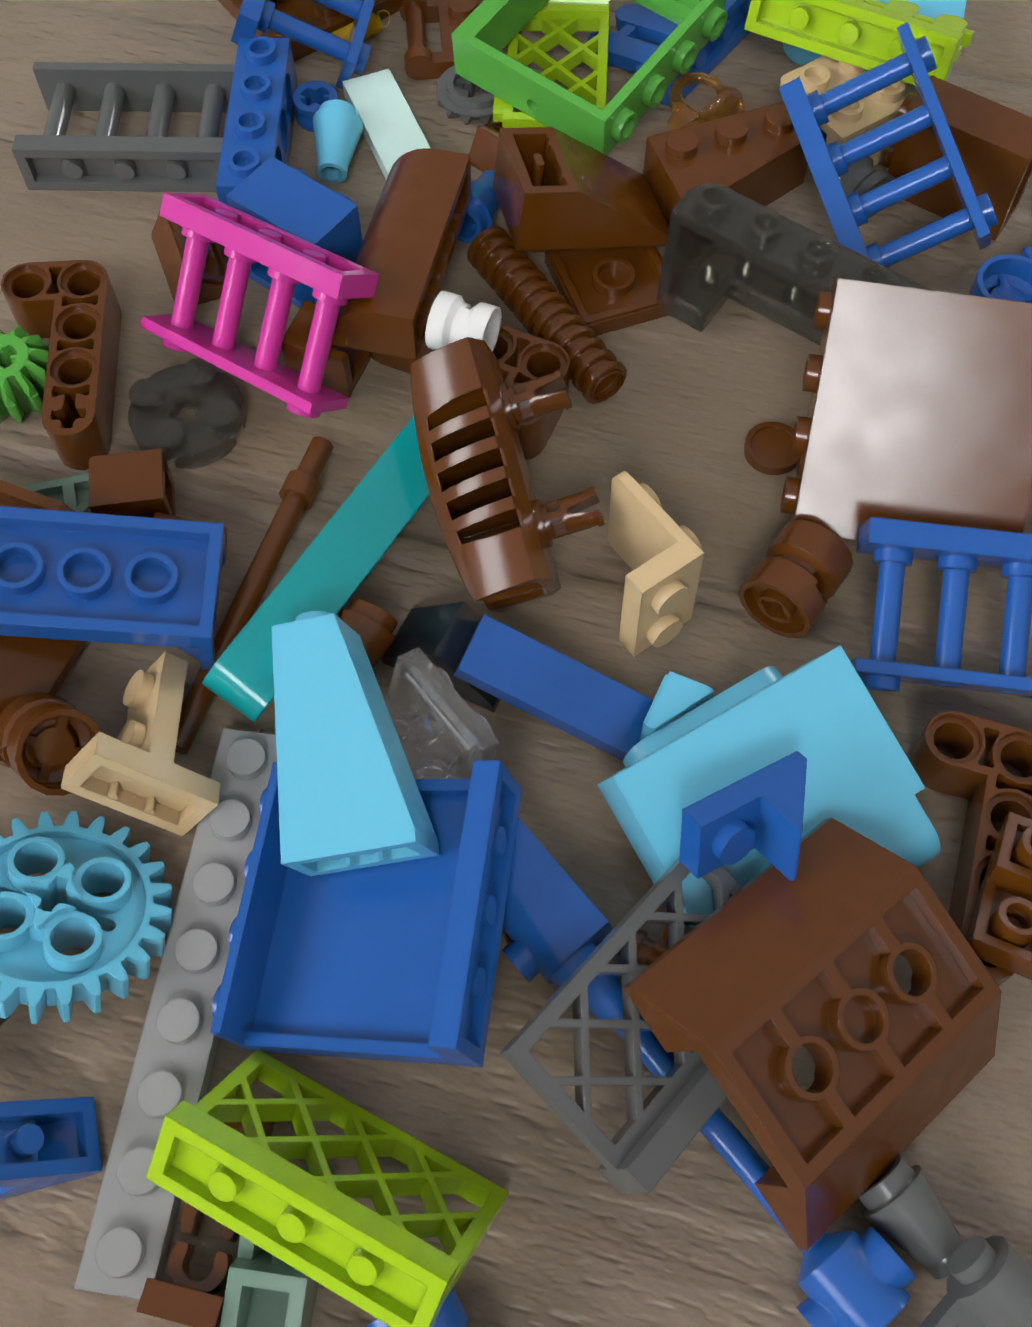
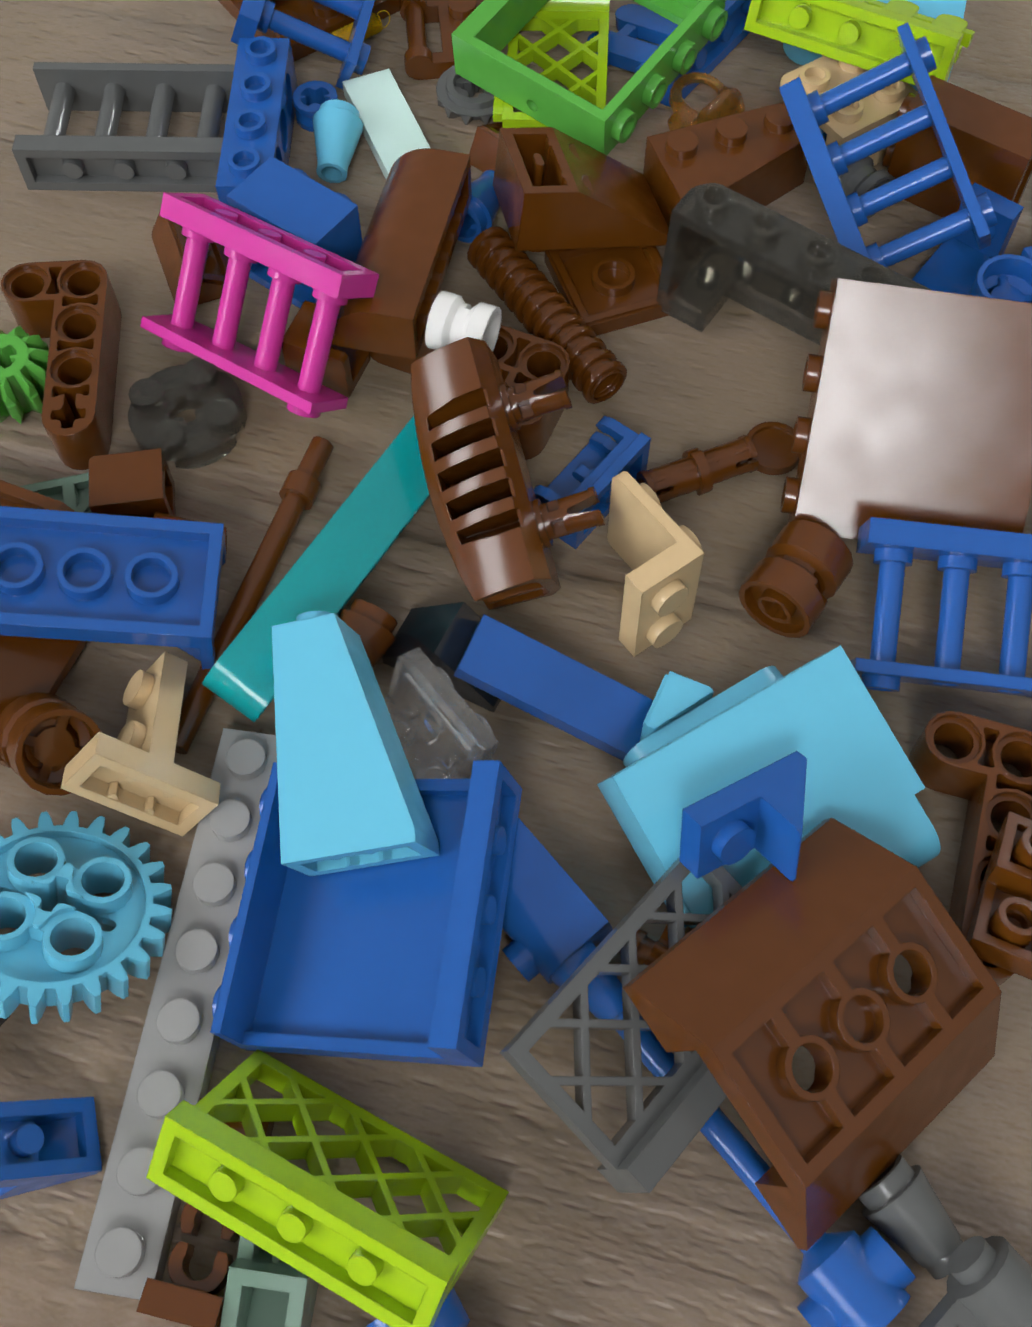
(596, 467): none -> blue hinge
(701, 469): none -> reddish brown pin
(959, 259): none -> blue bracket

